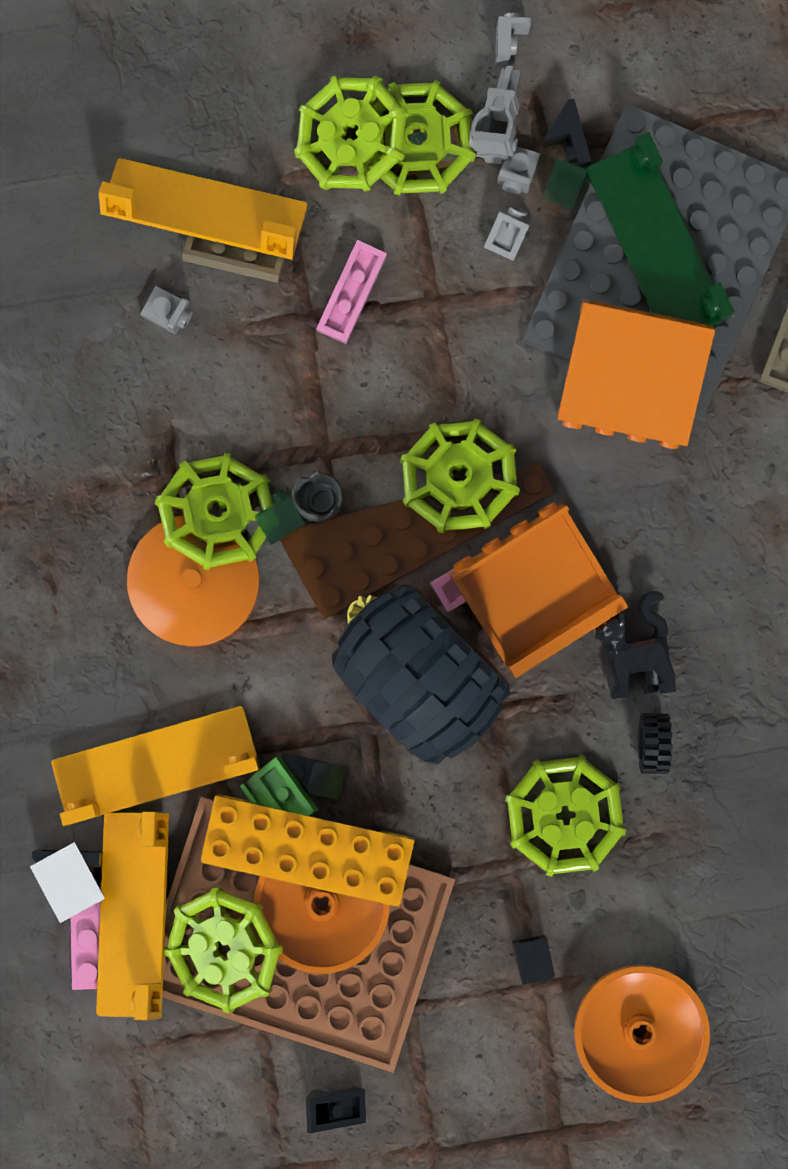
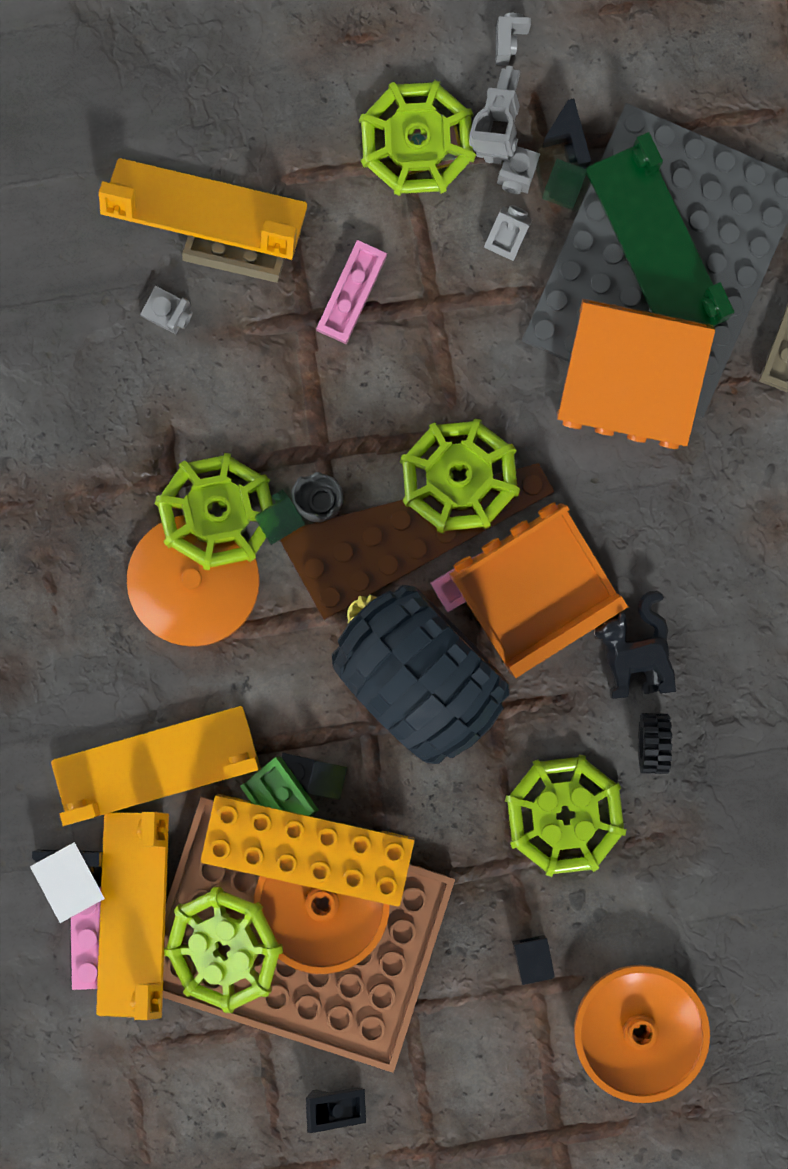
(333, 129): lime plate -> none

